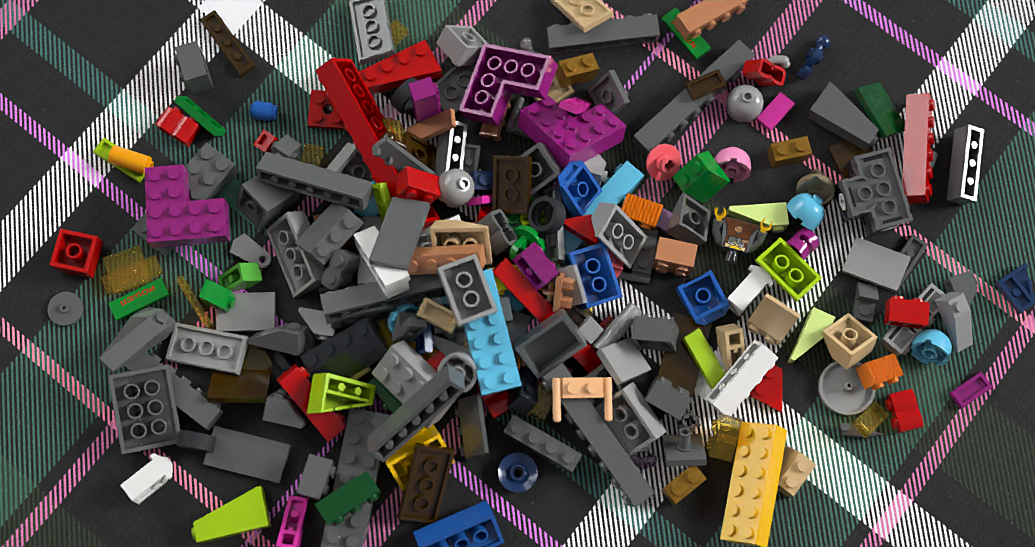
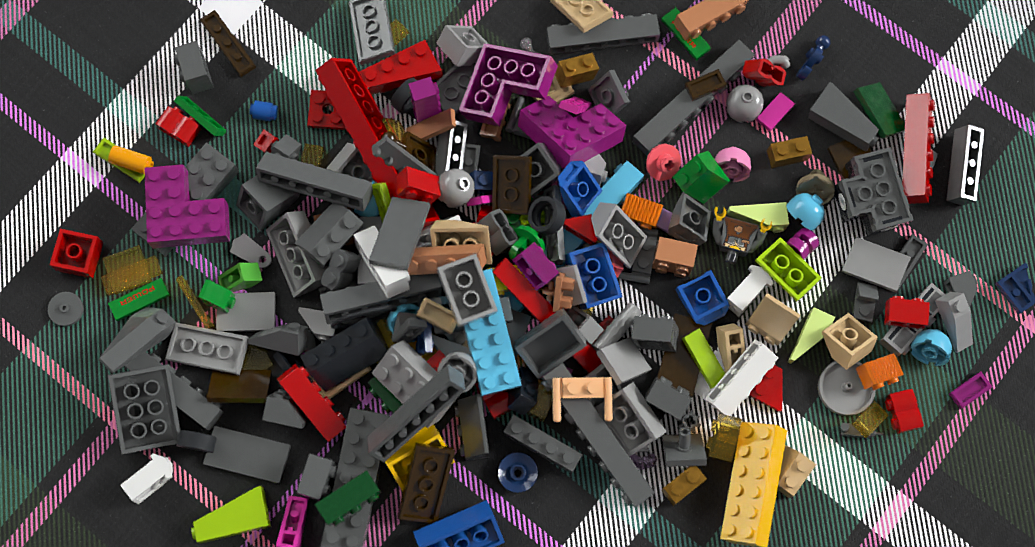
(338, 393): lime wedge -> none

